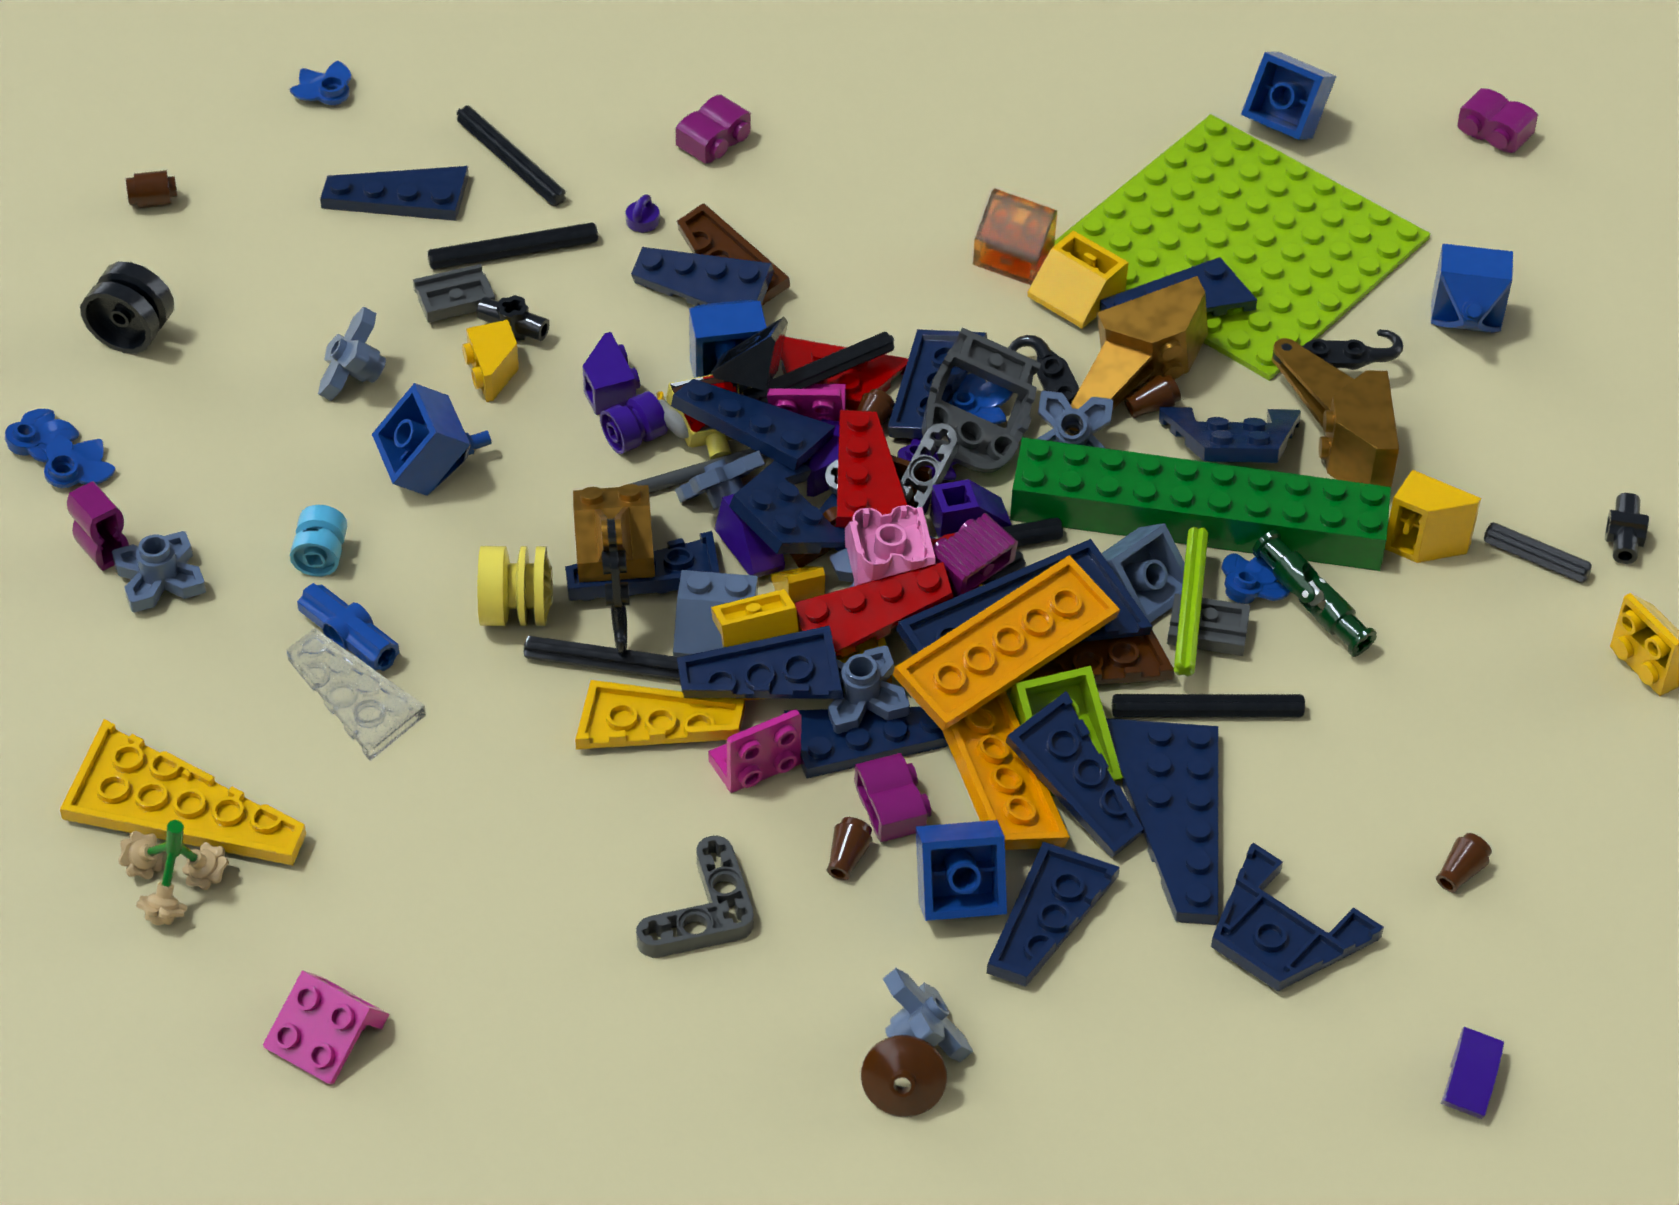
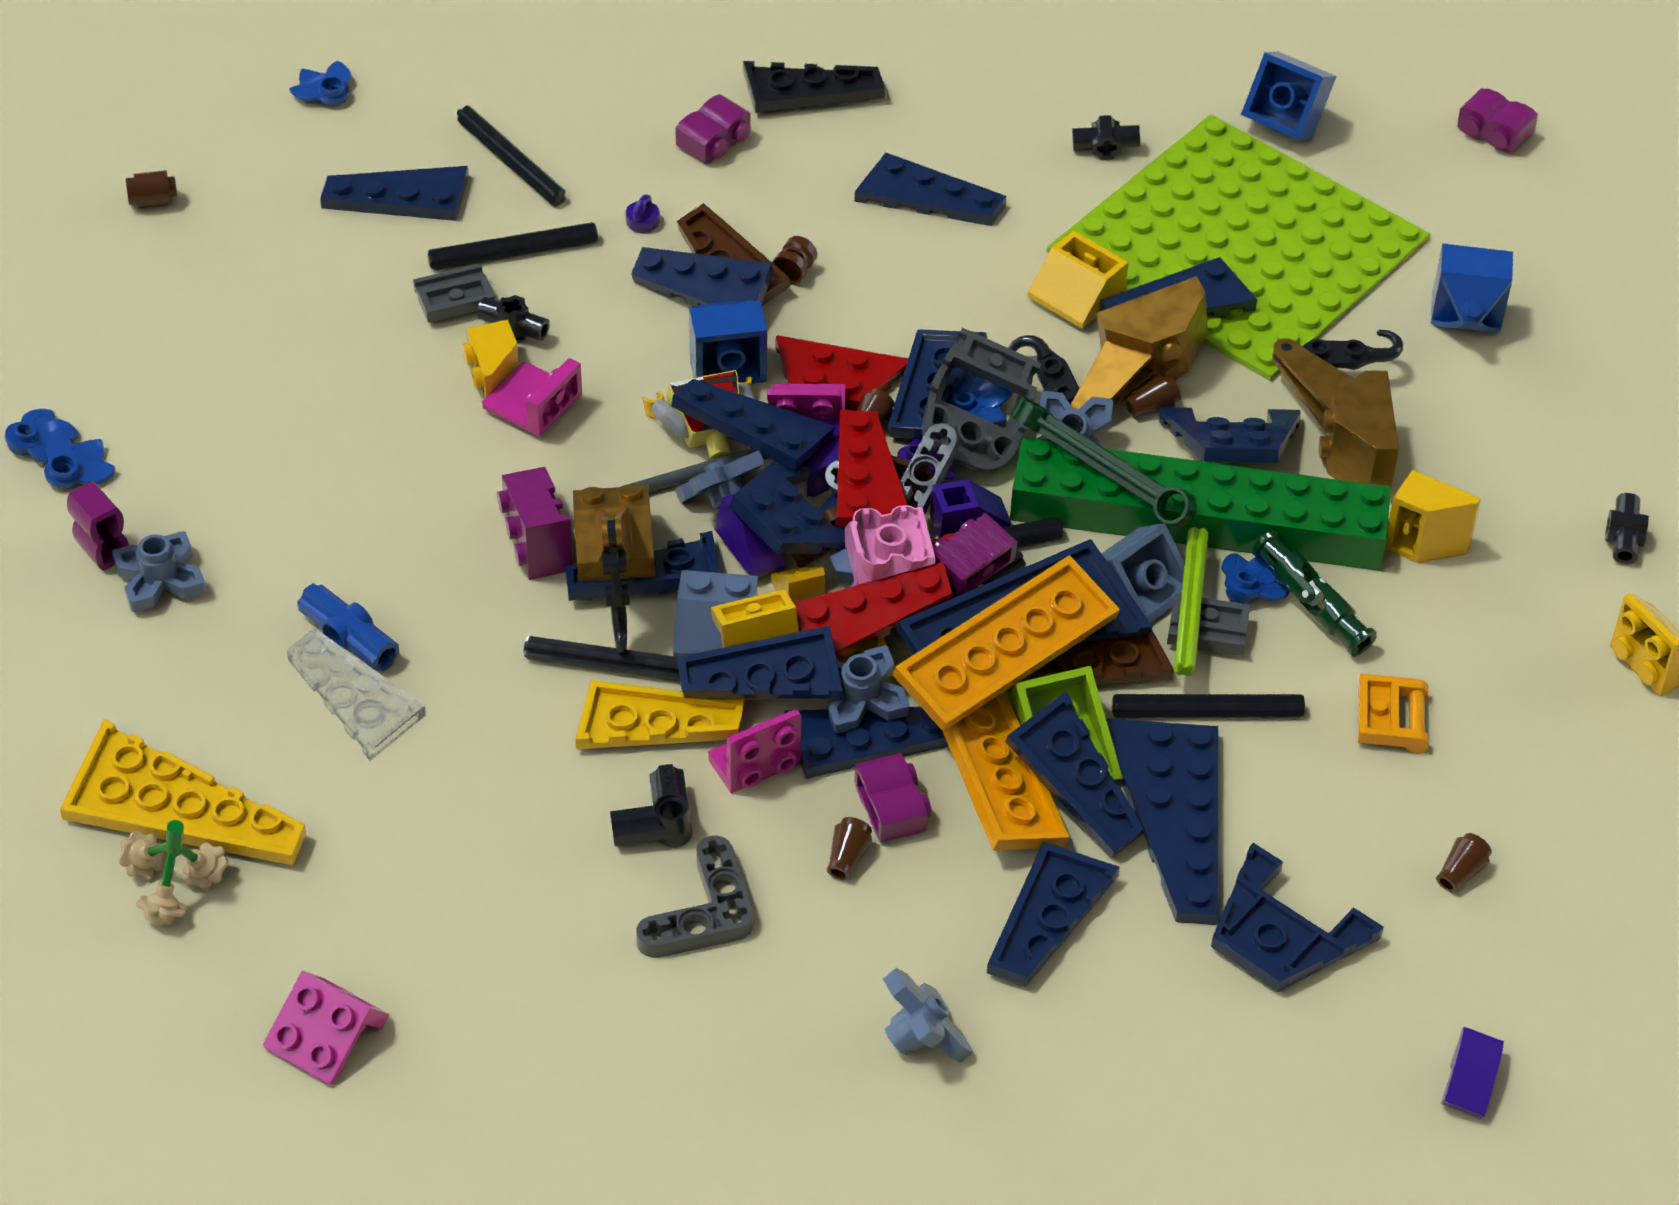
(127, 307): black wheel -> none
(318, 540): medium azure wheel -> none
(351, 356): sand blue plant -> none
(424, 440): blue piece -> none
(513, 585): light yellow wheel -> none
(535, 397): none -> dark pink bracket
(536, 522): none -> magenta wedge
(608, 376): dark purple slope -> none
(636, 421): dark purple wheel -> none
(664, 821): none -> black piece
(754, 359): black slope -> none
(792, 88): none -> black wing
(796, 257): none -> reddish brown wheel
(828, 366): black axle -> none
(904, 1058): reddish brown dish -> none
(930, 191): none -> dark blue wing
(961, 870): blue piece -> none
(1014, 236): clear orange slope -> none
(1042, 421): none -> dark green piece
(1106, 137): none -> black axle
(1380, 712): none -> light orange plate
(1537, 552): black axle -> none

